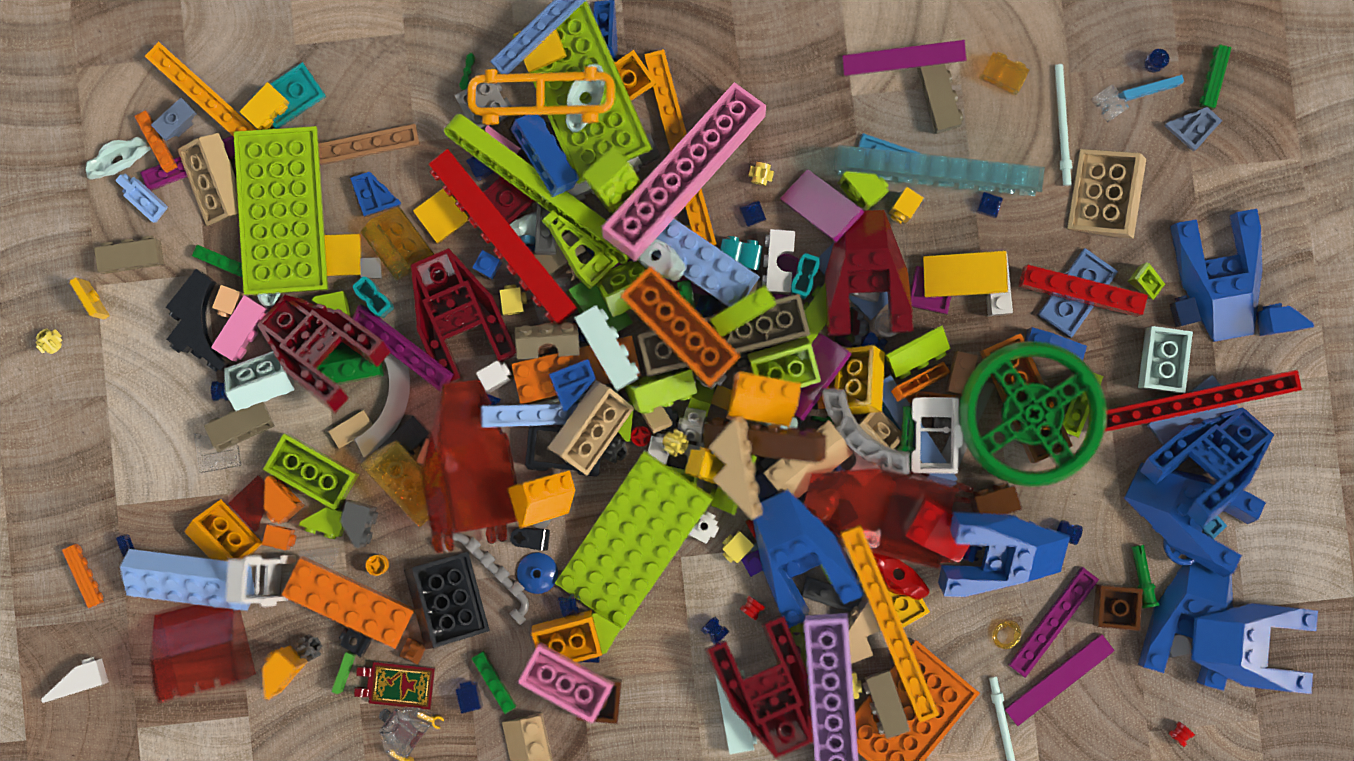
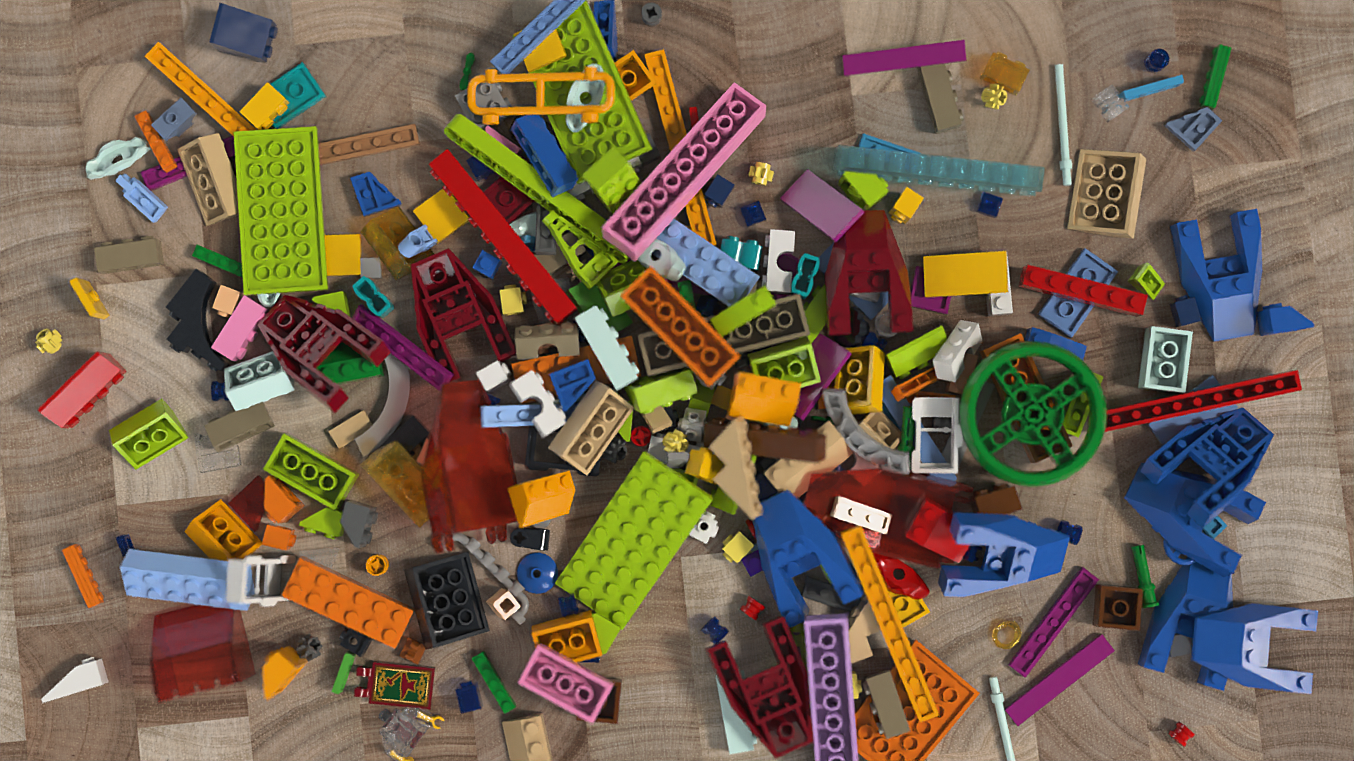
(83, 390): none -> slope
(148, 434): none -> lime slope
(243, 33): none -> dark blue slope
(417, 242): none -> light blue piece
(503, 604): none -> light nougat brick
(531, 387): none -> white arch
(650, 18): none -> dark grey wheel
(677, 459): none -> light grey tile
(693, 114): none -> red tile
(718, 191): none -> dark blue brick
(861, 515): none -> tile
(949, 360): none -> white arch
(994, 96): none -> light yellow gear

